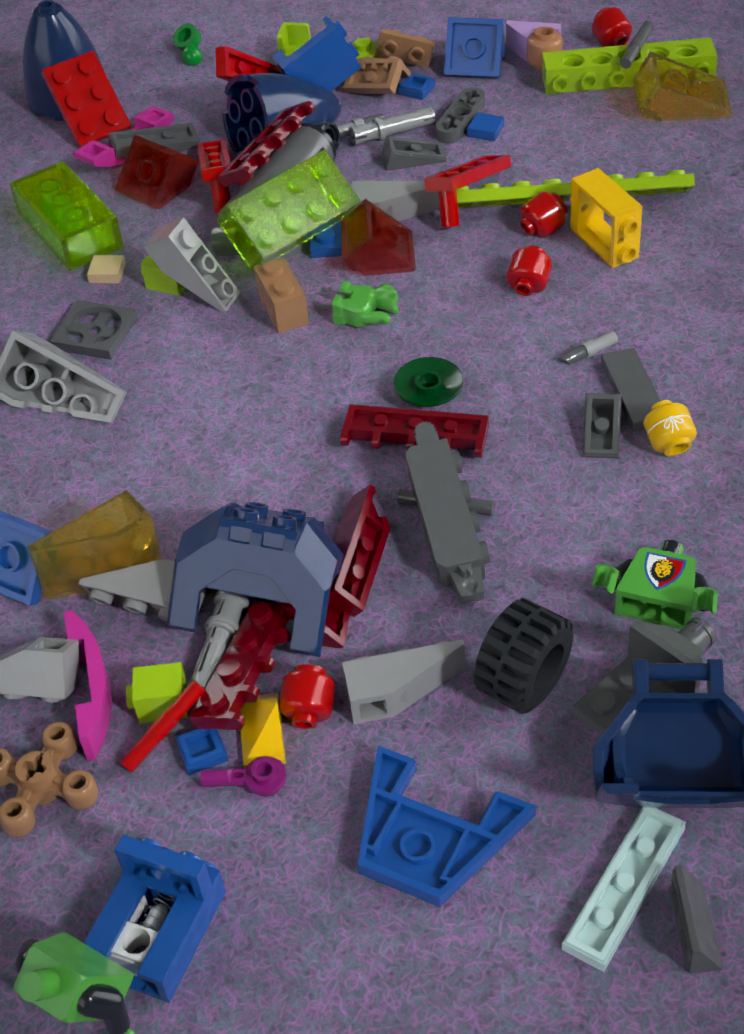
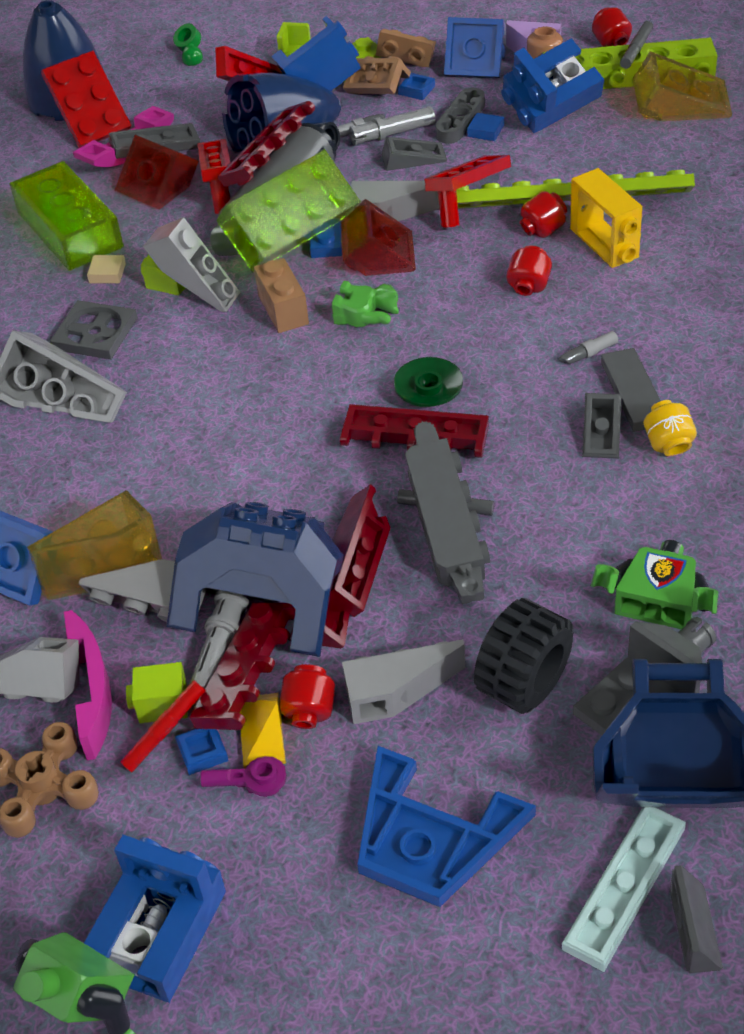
(542, 89): none -> blue brick

